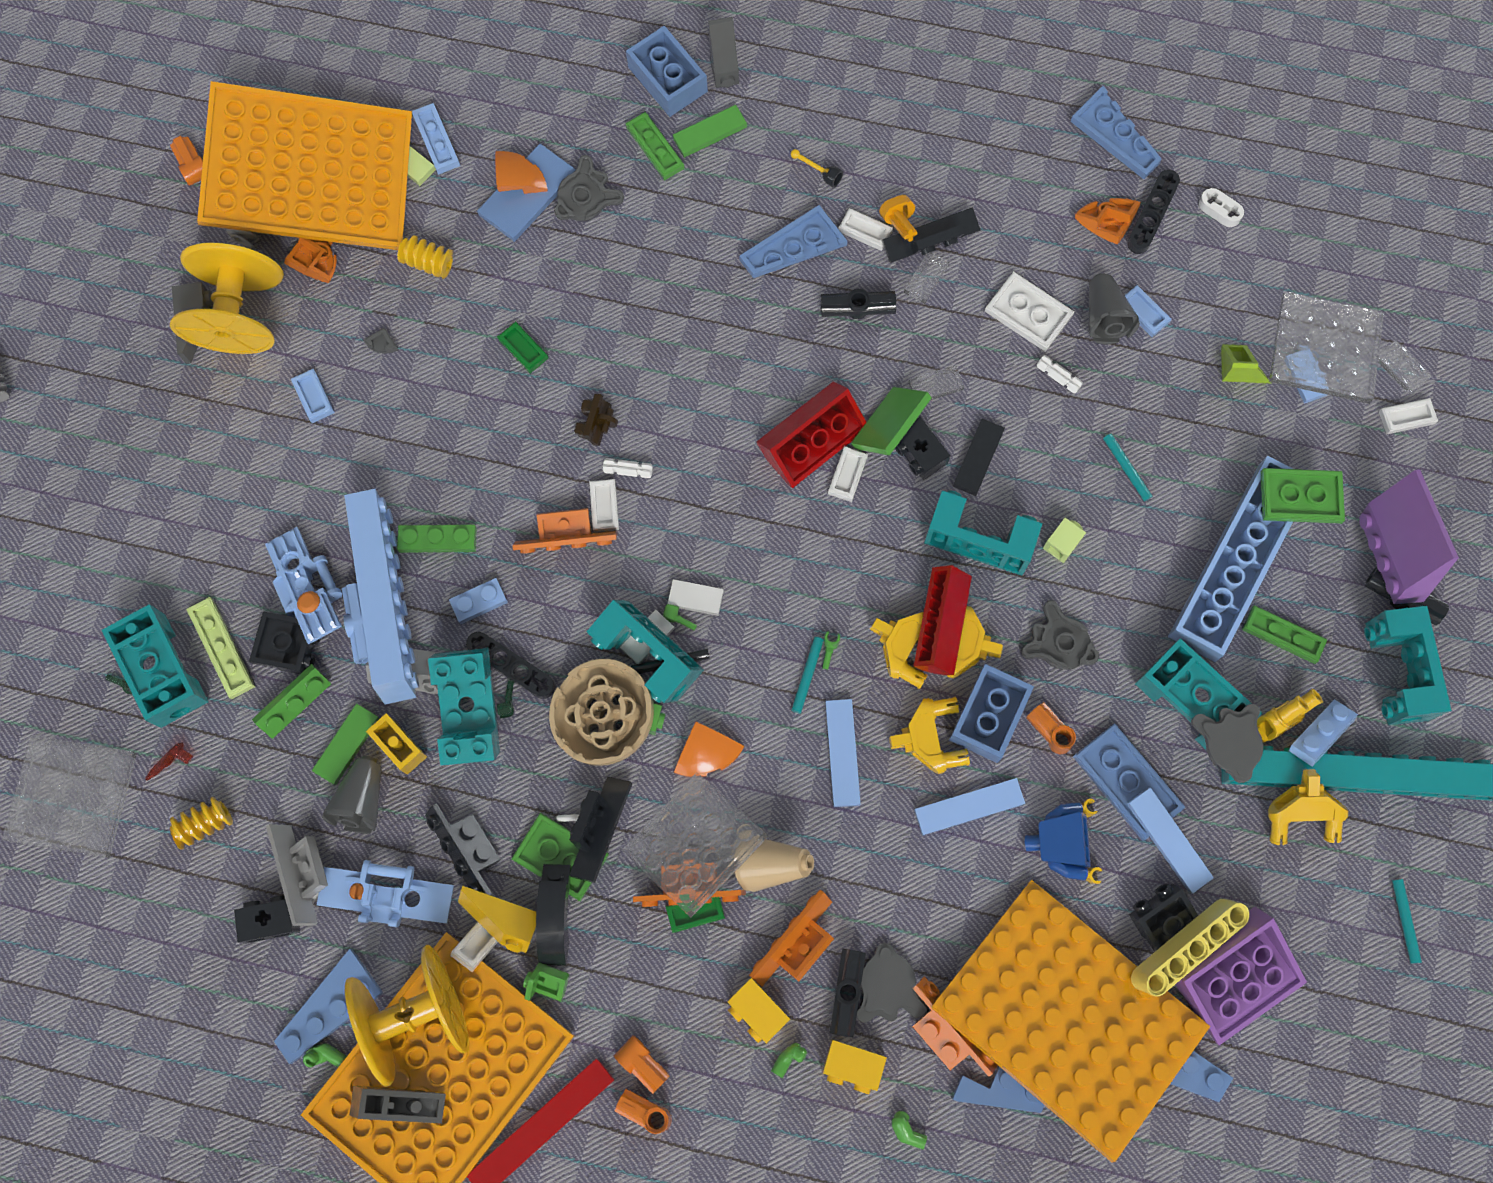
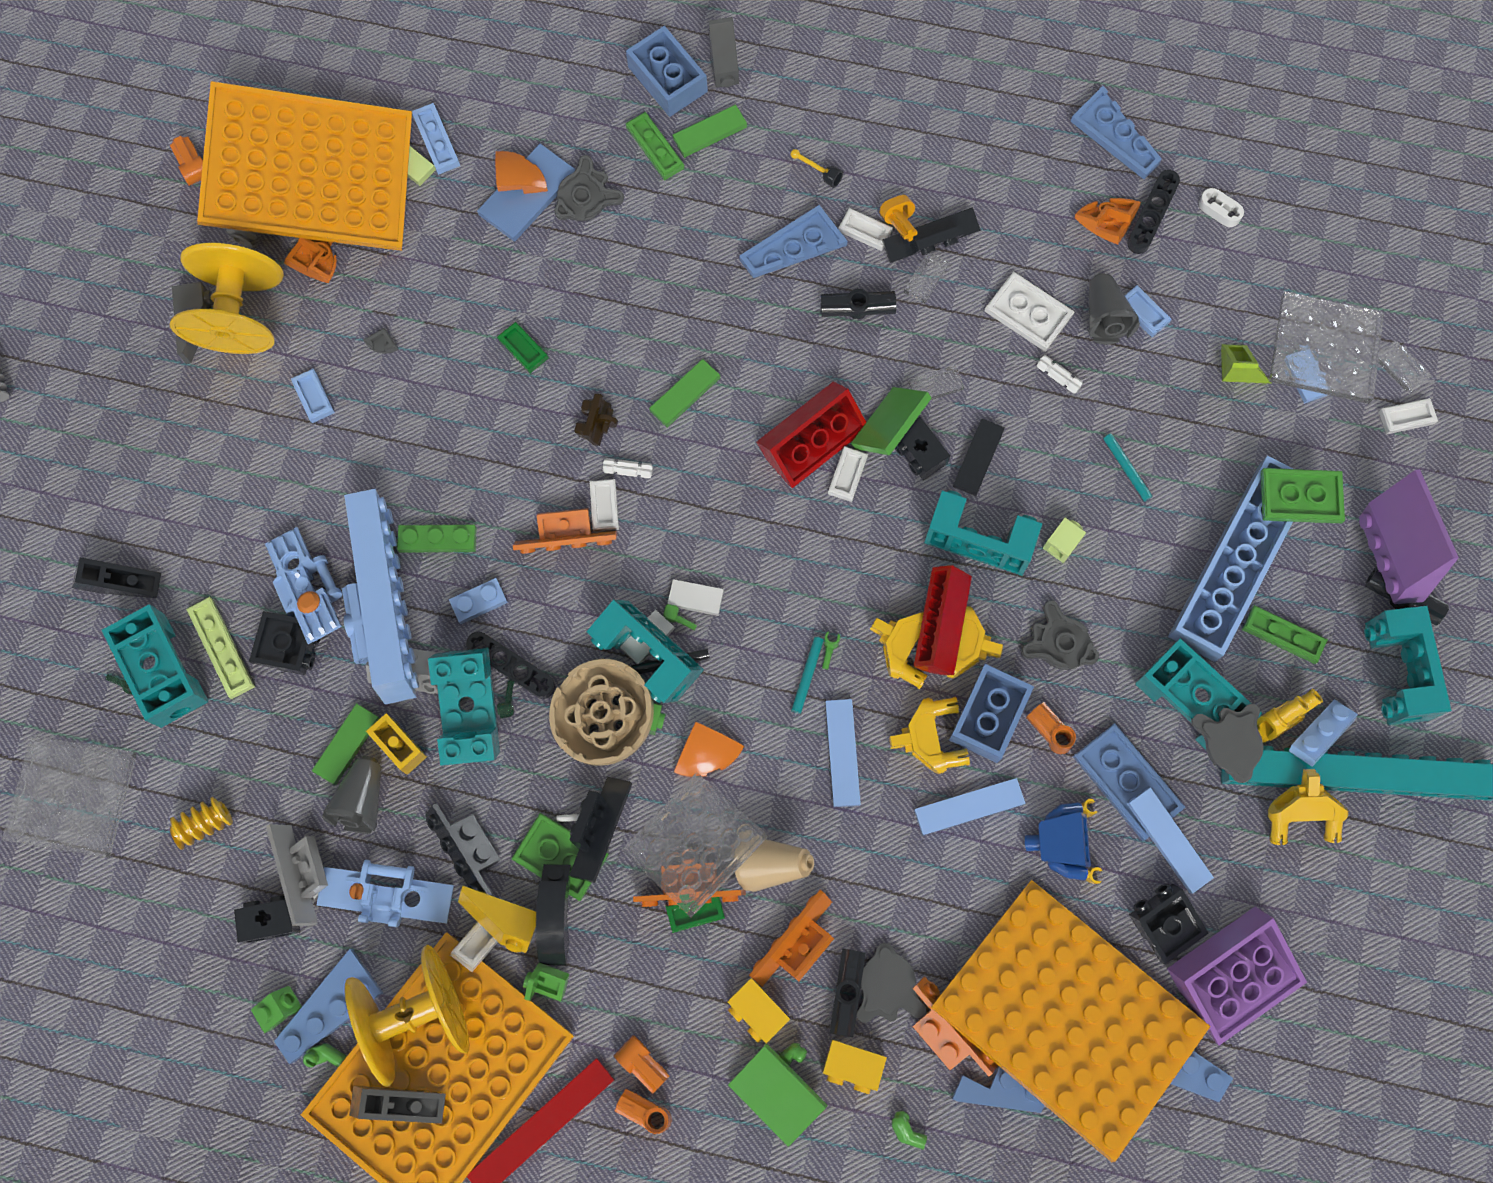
(115, 579): none -> black slope
(175, 752): clear red bar -> none
(276, 1008): none -> bright green bracket
(291, 701): bright green plate -> none
(425, 256): yellow piece -> none
(684, 393): none -> bright green tile
(777, 1095): none -> bright green tile
(1223, 919): light yellow beam -> none
(1406, 921): teal bar -> none

